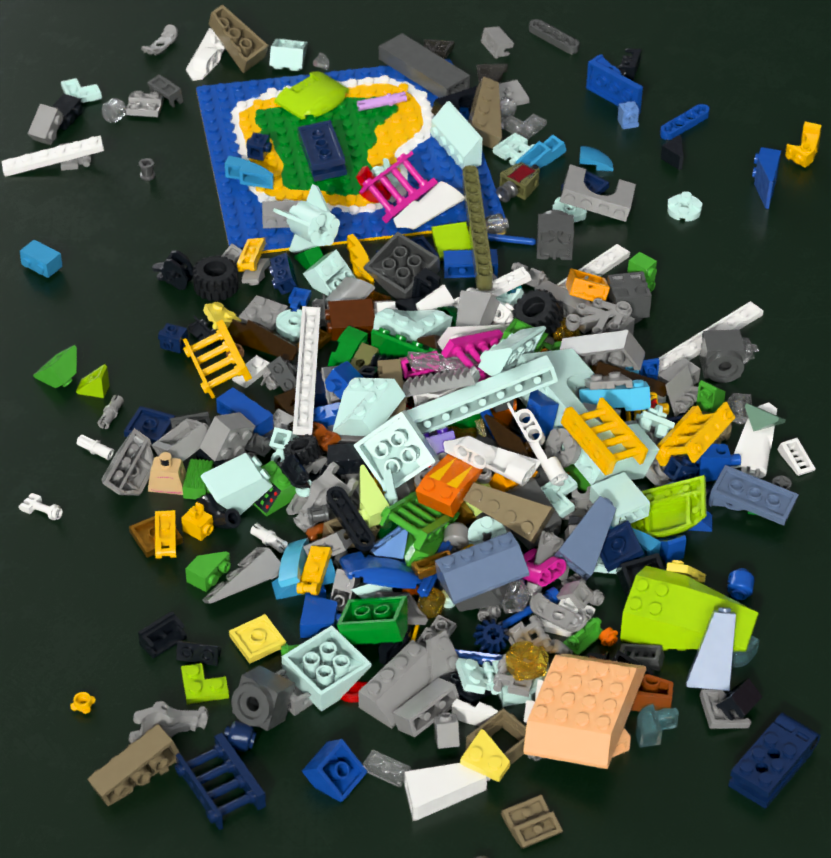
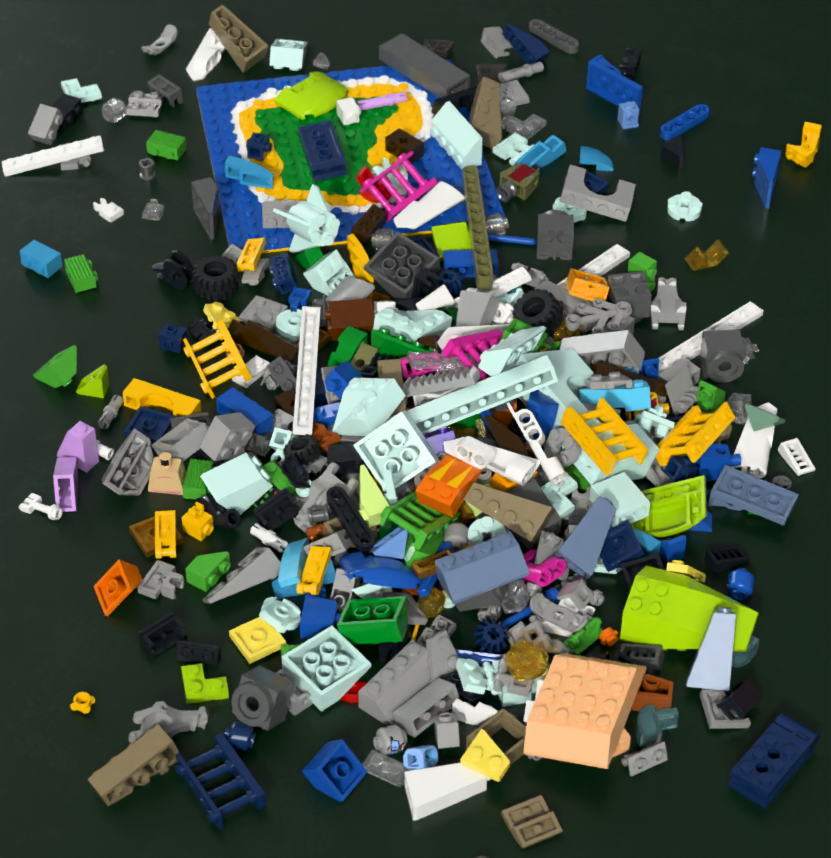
(66, 483): none -> lavender slope
(80, 273): none -> bright green brick
(80, 443): none -> lavender slope
(108, 211): none -> white plate
(117, 585): none -> orange slope
(147, 395): none -> yellow arch
(153, 210): none -> clear tile
(161, 579): none -> light grey plate
(166, 145): none -> bright green brick
(206, 203): none -> dark grey slope
(277, 510): none -> black hinge
(280, 614): none -> light aqua plate
(348, 111): none -> white brick
(371, 220): none -> dark brown brick
(381, 237): none -> clear head
(390, 740): none -> light grey head
(402, 142): none -> dark brown brick
(420, 757): none -> light blue rock
(452, 280): none -> dark blue gear
(527, 46): none -> dark blue slope
(527, 70): none -> light grey pin
(646, 758): none -> light grey hinge
(667, 305): none -> light grey animal
(711, 257): none -> clear yellow slope
(724, 564): none -> black slope

